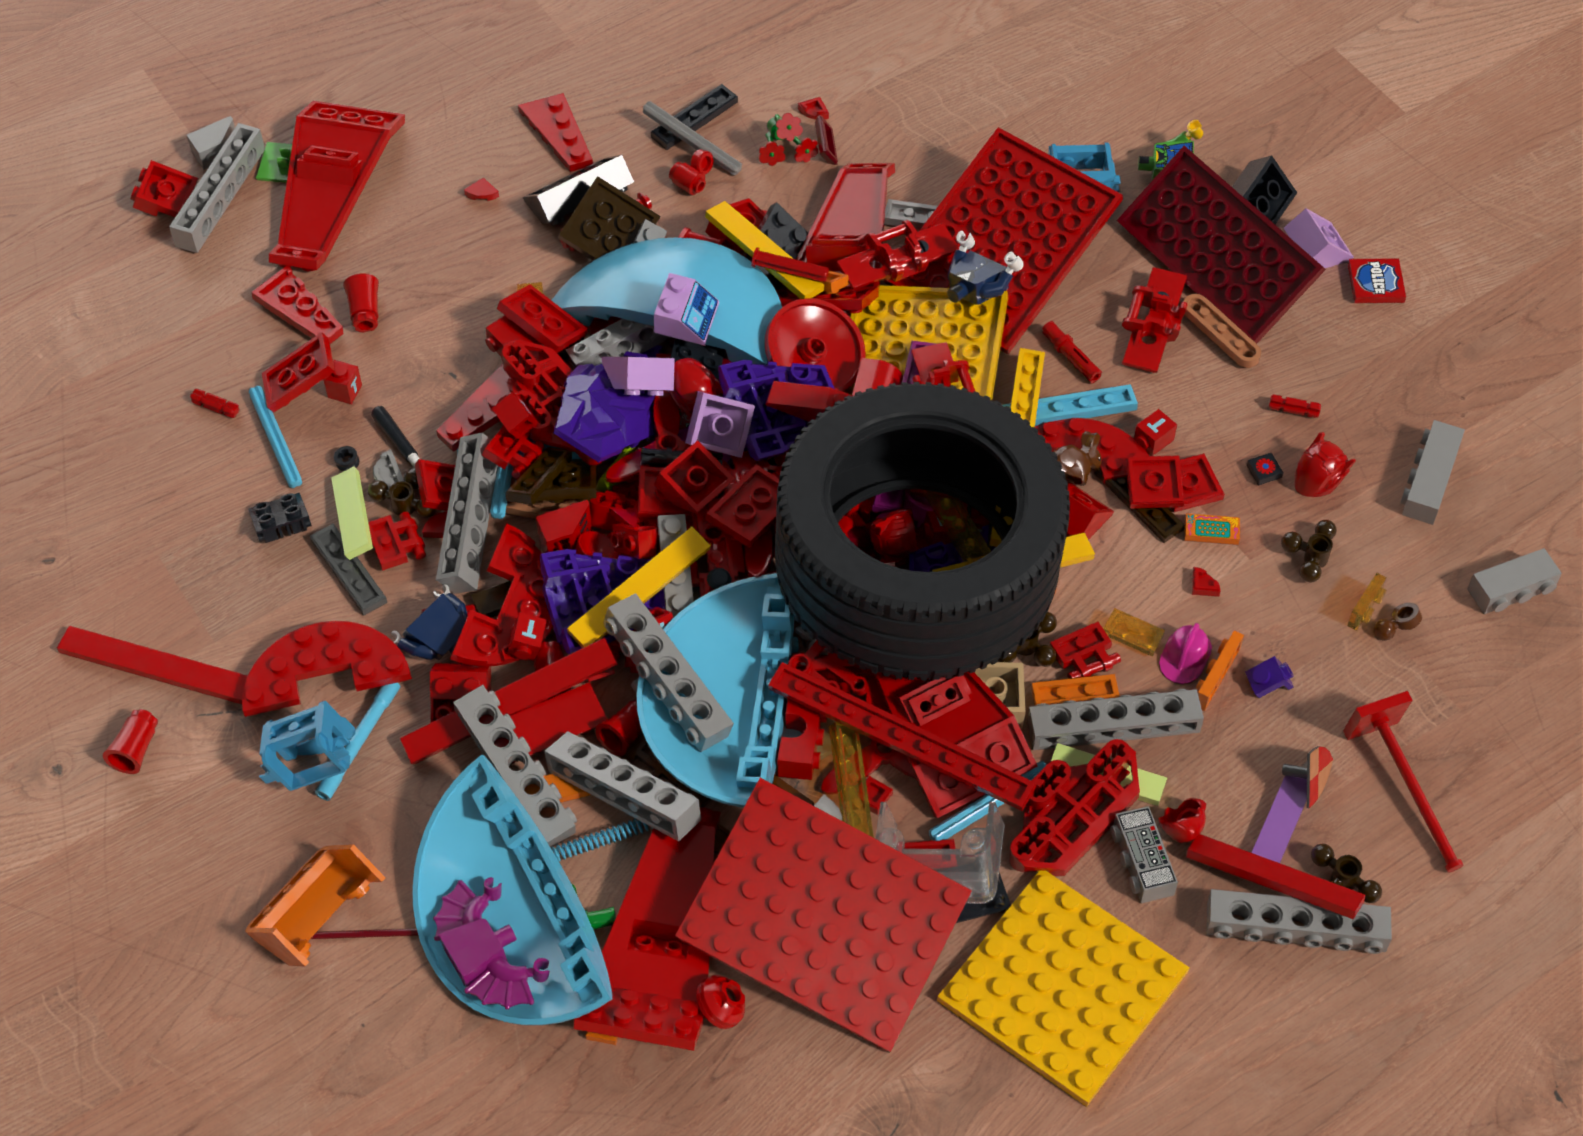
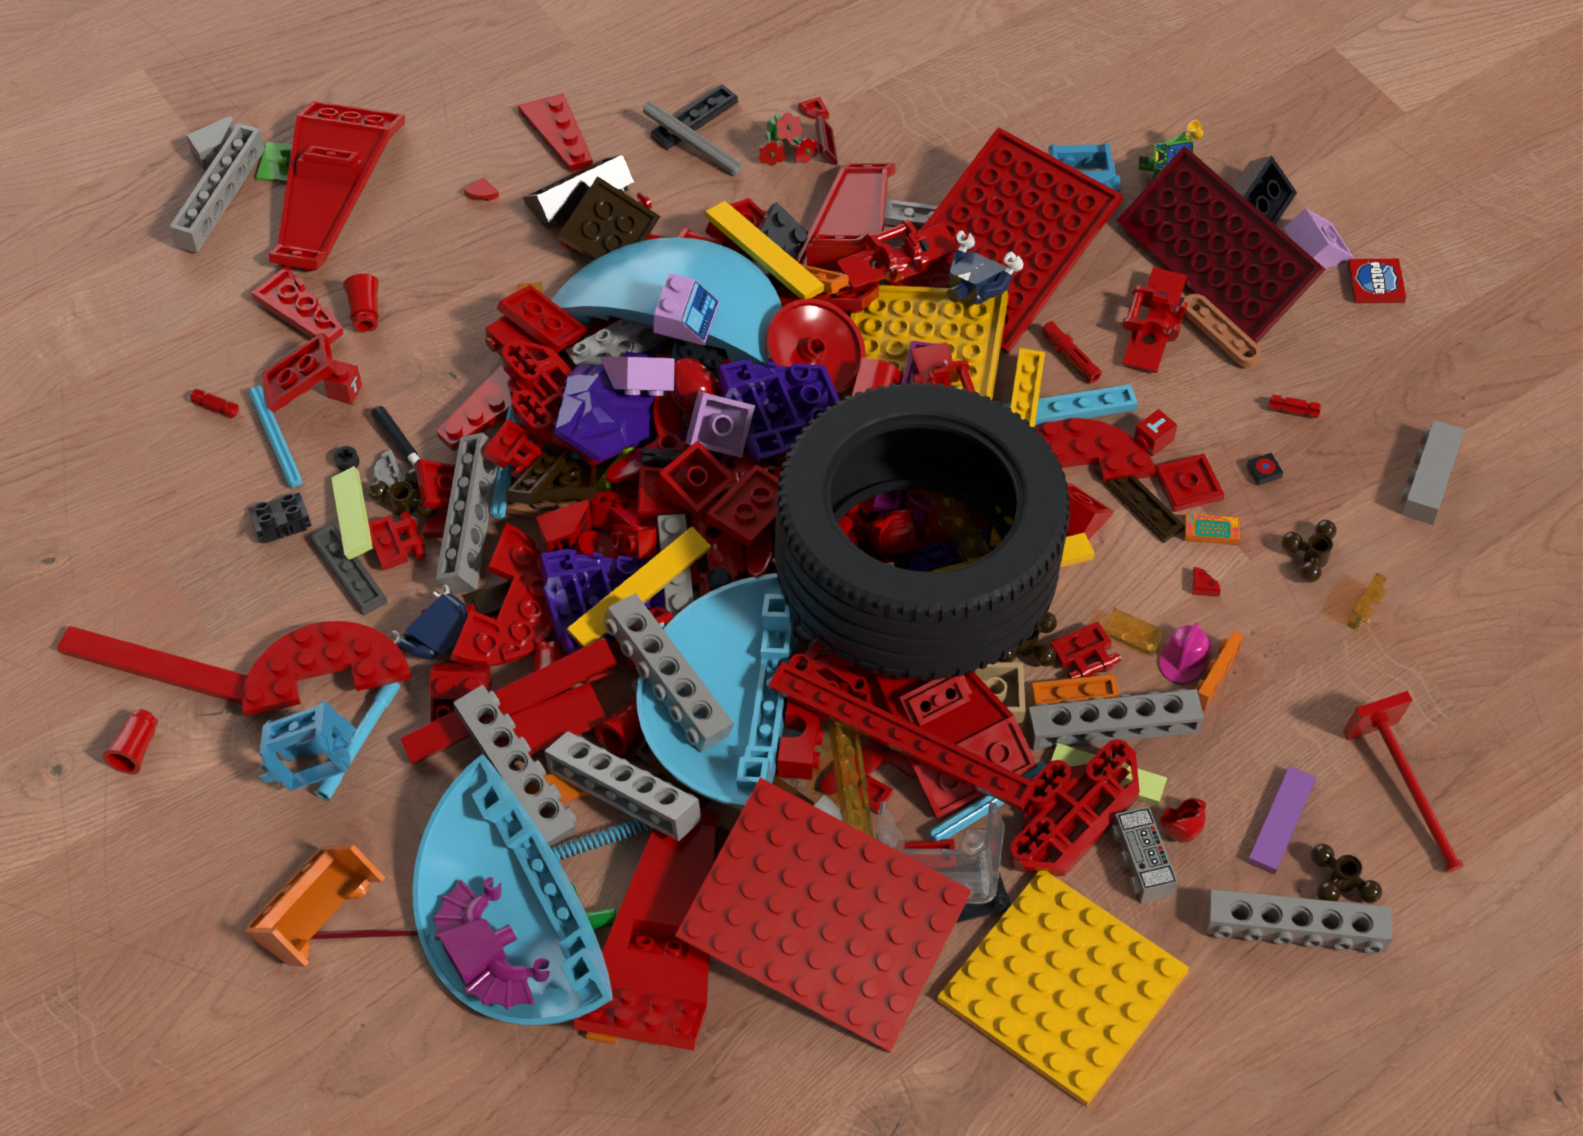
(162, 190): red plate -> none
(514, 415): red brick -> none
(526, 636): red brick -> none
(649, 231): light grey plate -> none
(687, 178): red brick -> none
(702, 161): red tile -> none
(717, 1005): red piece -> none
(789, 265): red axle -> none
(802, 399): red slope -> none
(1079, 462): reddish brown animal -> none
(1154, 481): red tile -> none
(1269, 676): dark purple bracket -> none
(1276, 876): red tile -> none
(1315, 770): shield -> none
(1321, 468): red helmet -> none
(1404, 617): reddish brown plate -> none
(1514, 581): light grey brick -> none

